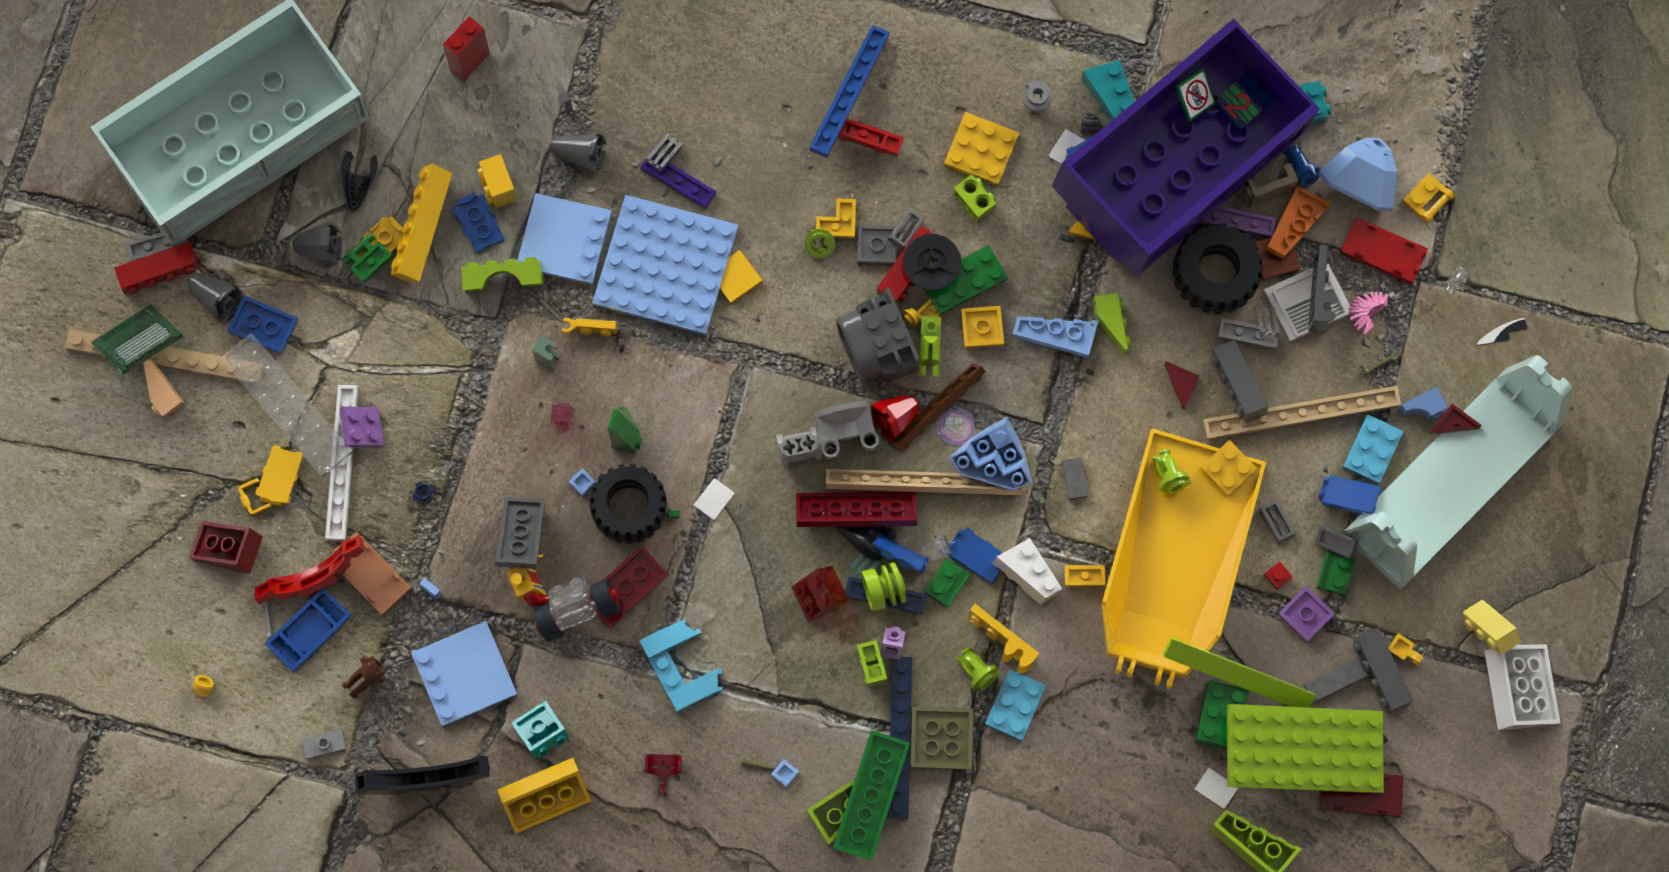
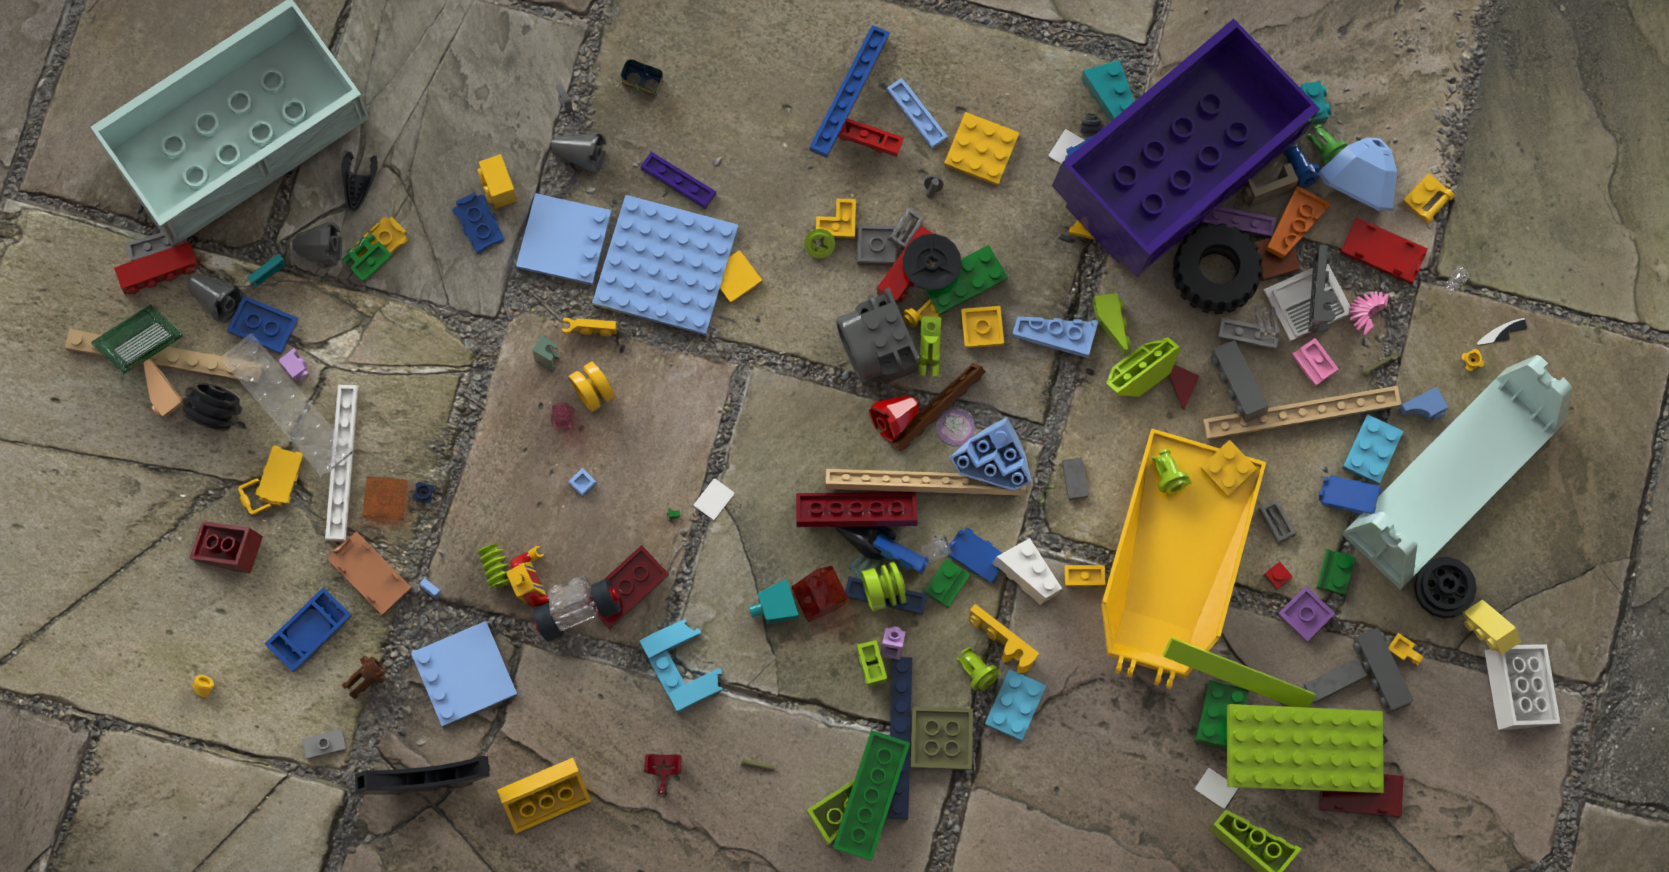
(211, 406): none -> black wheel
(266, 271): none -> teal tile
(266, 605): light grey hinge -> none
(294, 366): none -> lavender brick
(312, 579): red piece -> none
(361, 427): medium lavender plate -> none
(385, 498): none -> clear orange tile
(421, 223): yellow brick -> none
(466, 48): red brick -> none
(476, 276): lime arch -> none
(493, 566): none -> lime piece
(520, 533): dark grey hinge -> none
(540, 730): teal plate -> none
(594, 385): none -> yellow wheel
(624, 431): green wedge -> none
(628, 529): black tyre -> none
(642, 69): none -> piece
(671, 142): flat silver tile -> none
(775, 604): none -> teal torso
(785, 773): light blue tile -> none
(833, 425): light grey piece -> none
(917, 113): none -> light blue tile
(933, 184): none -> dark grey plate
(970, 200): lime brick -> none
(1044, 100): light grey piece -> none
(1143, 368): none -> lime wedge
(1195, 94): piece -> none
(1244, 101): clear blue slope -> none
(1315, 362): none -> bright pink plate
(1328, 150): none -> bright green piece
(1336, 541): flat silver tile -> none
(1454, 421): dark red tile -> none
(1455, 574): none -> black wheel
(1474, 354): none -> yellow plate

